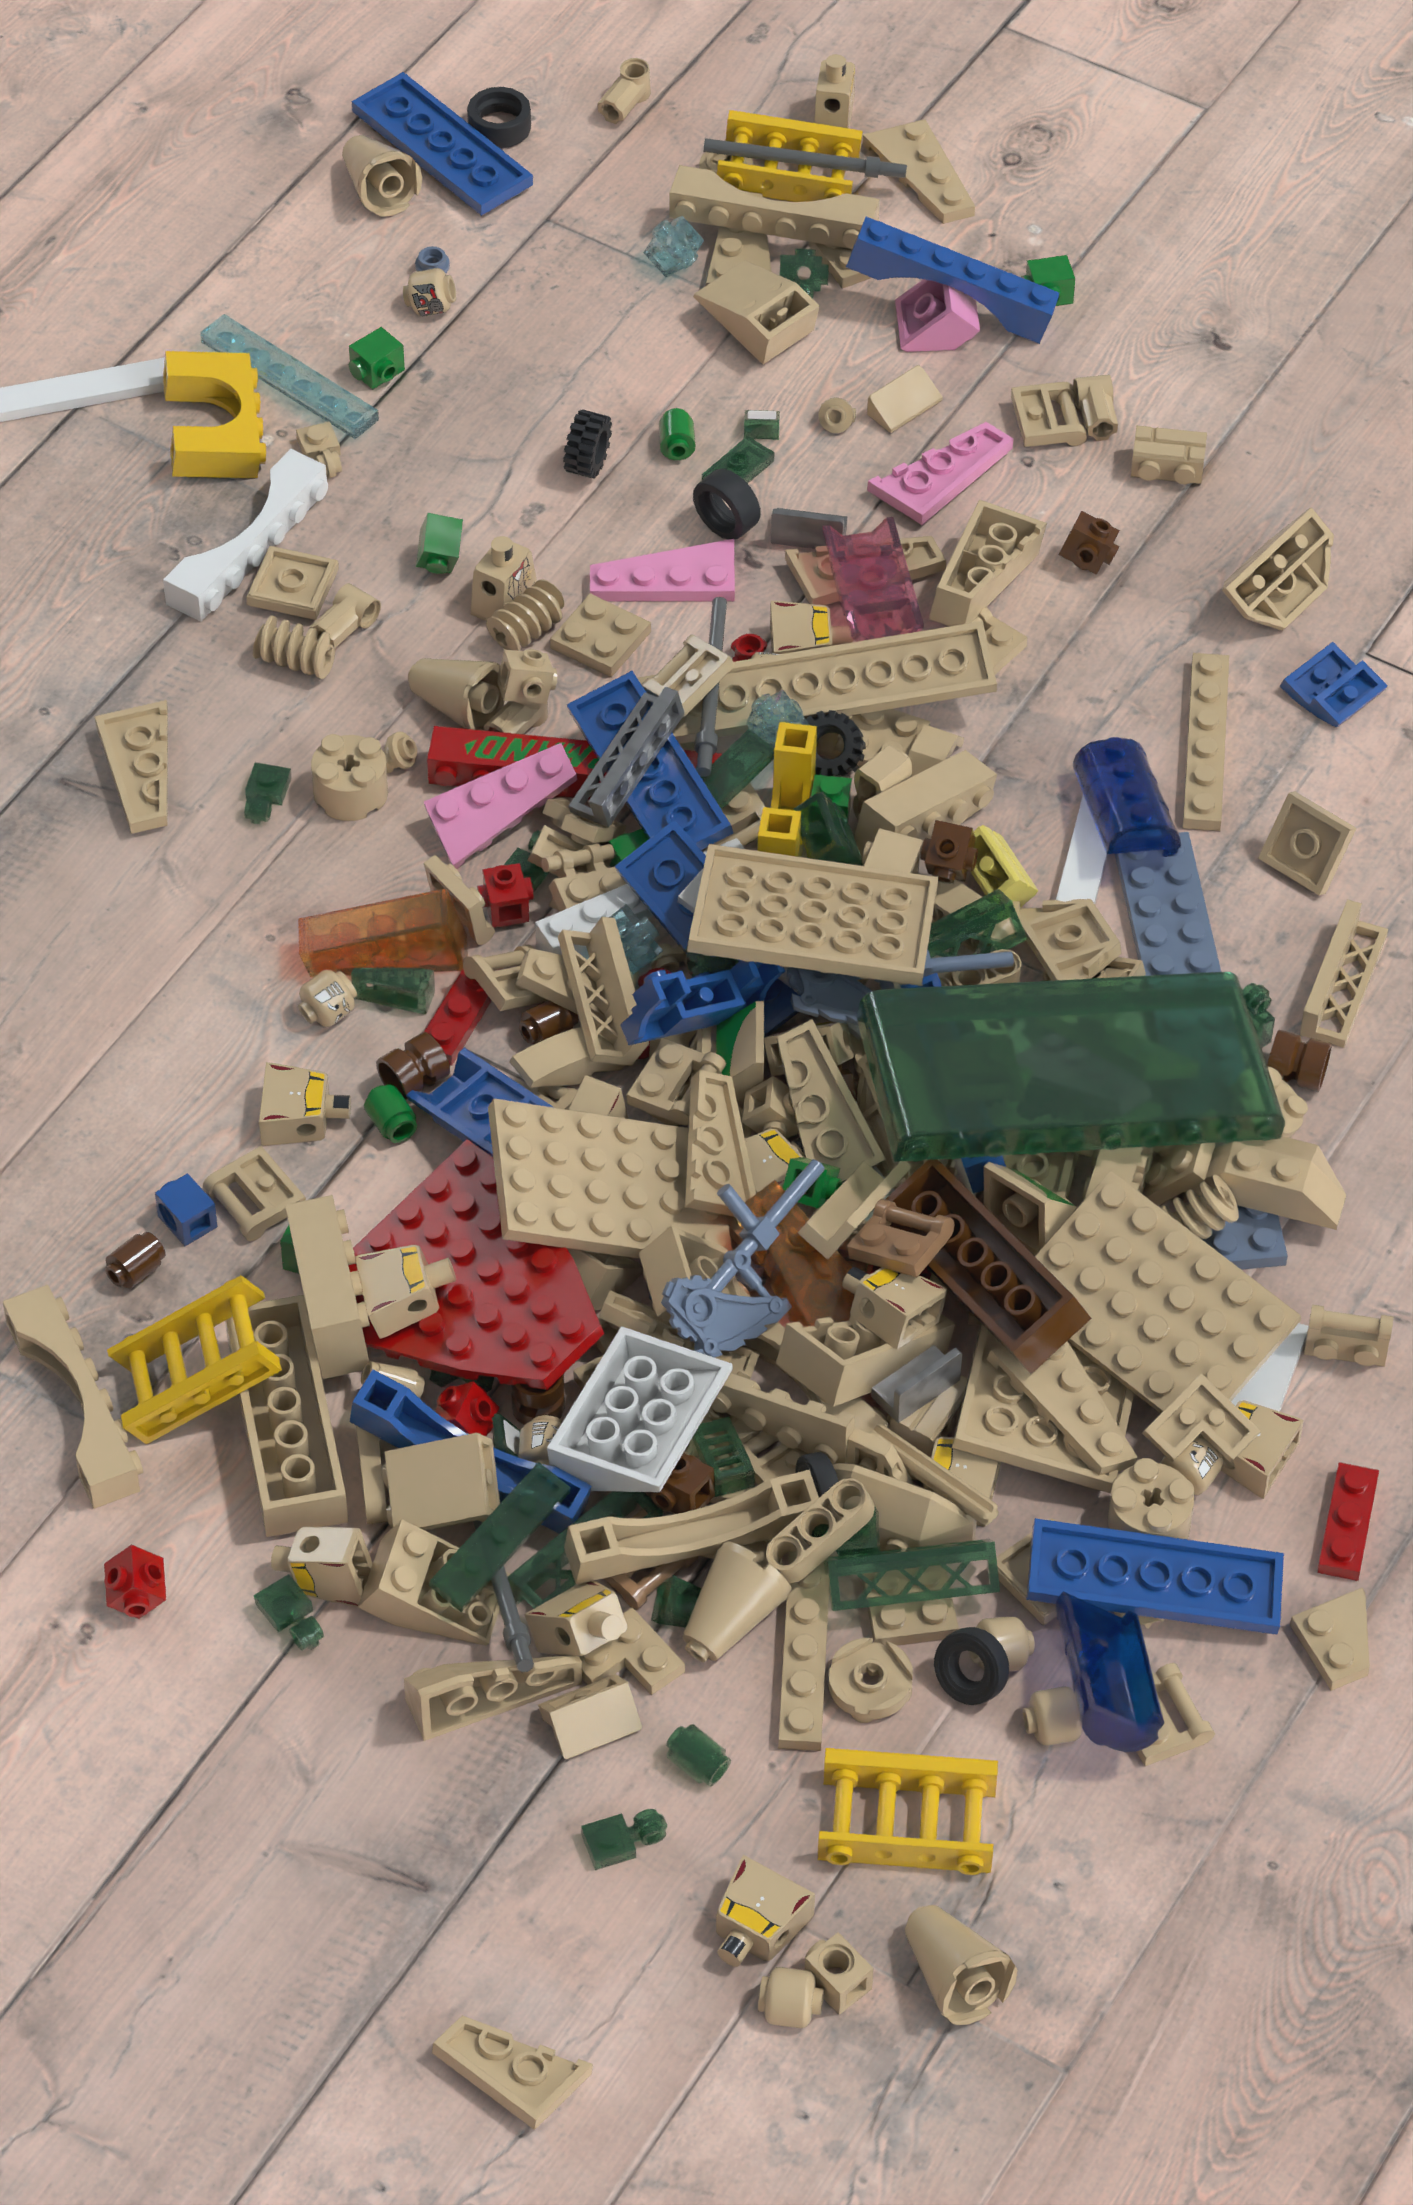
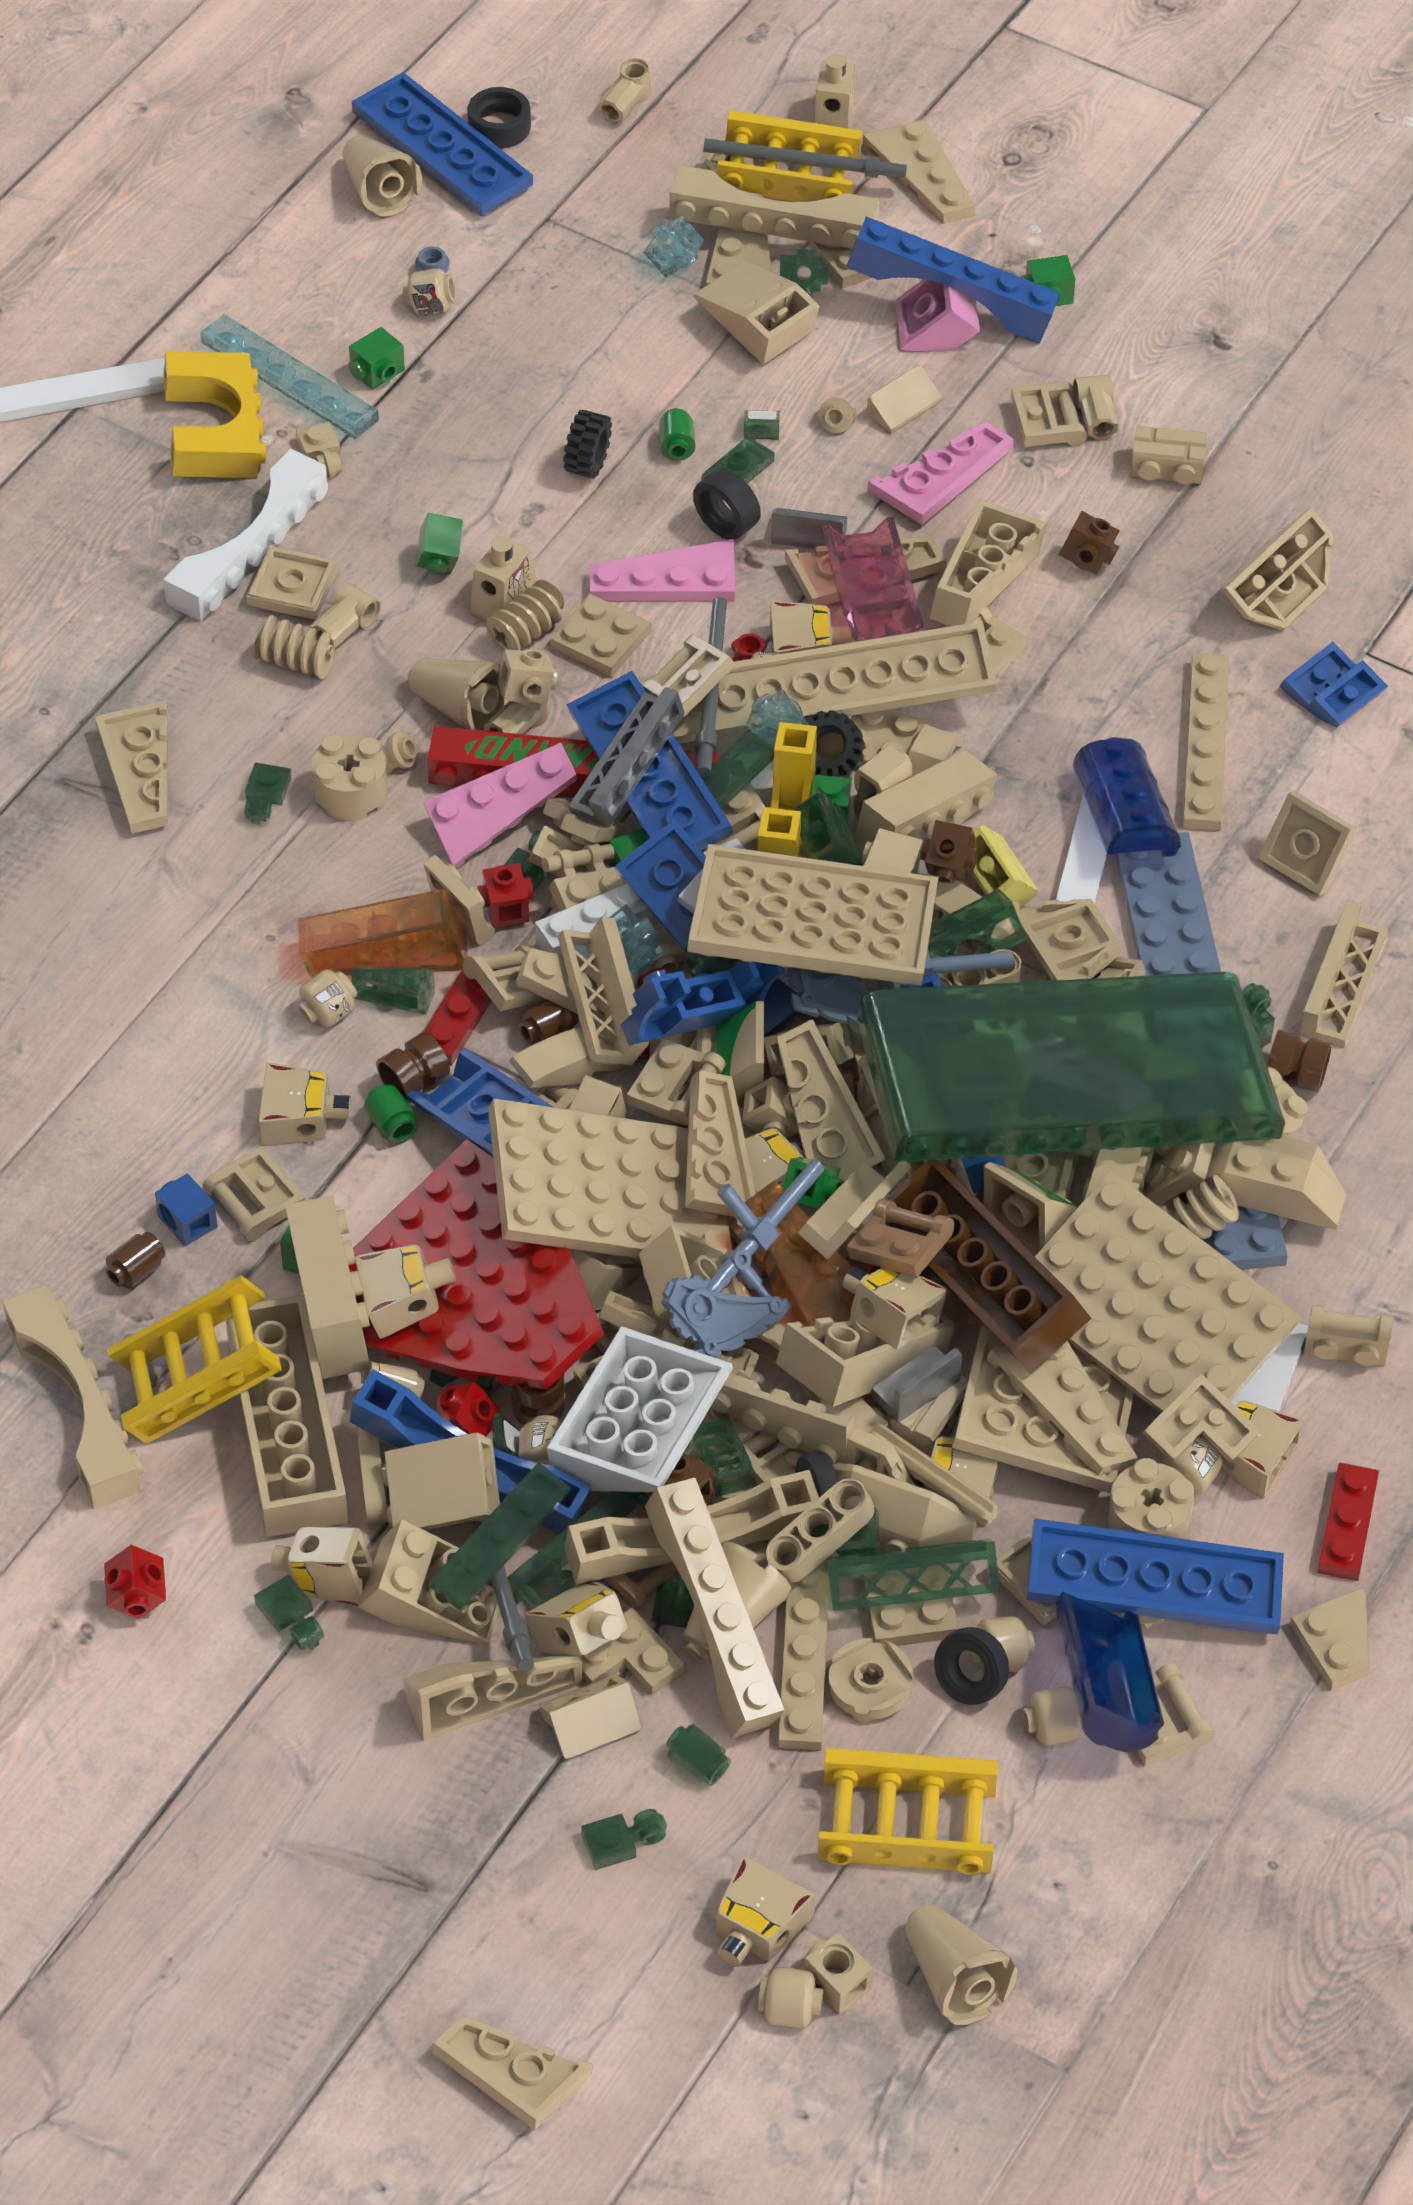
(739, 1666): none -> tan arch

